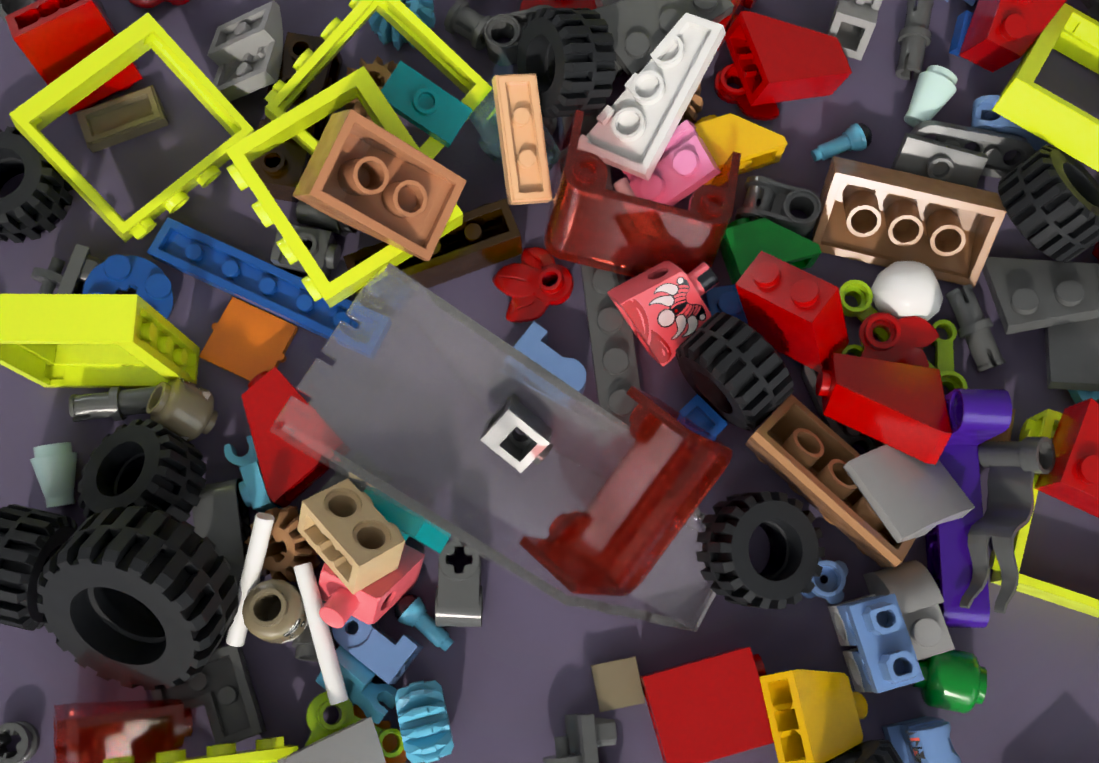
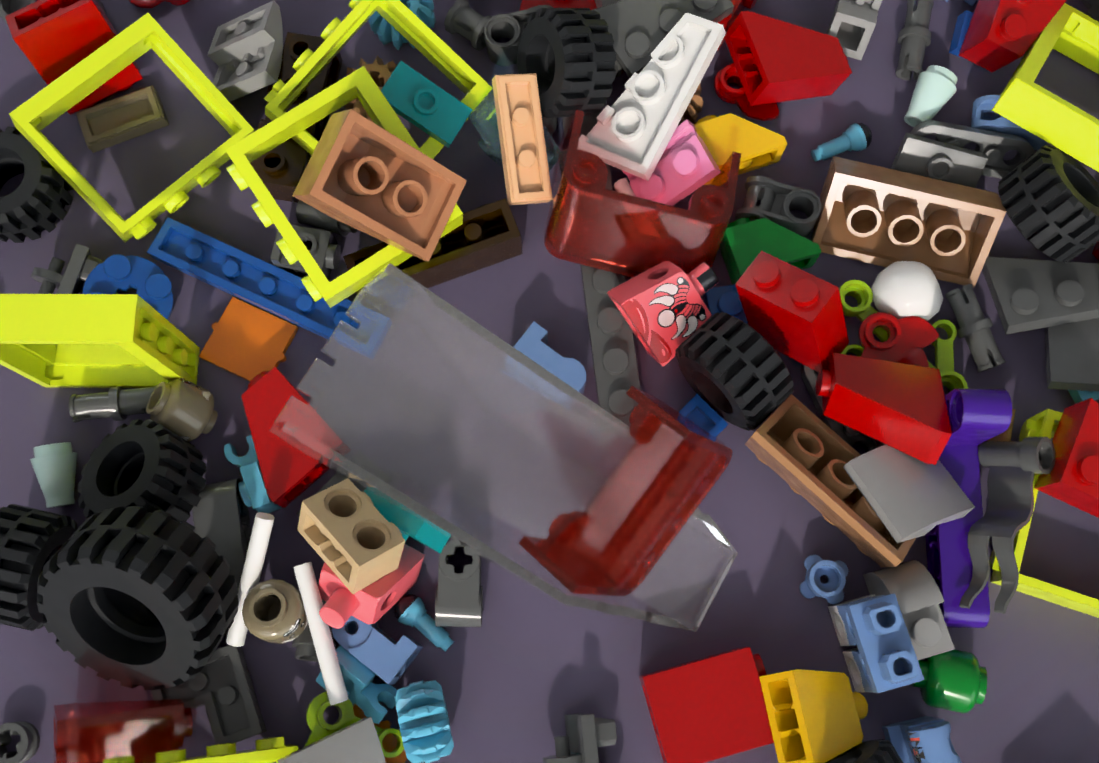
(297, 551): medium nougat gear -> none
(517, 449): dark grey brick -> none
(528, 282): red plate -> none
(617, 684): dark tan tile -> none
(792, 549): black tyre -> none

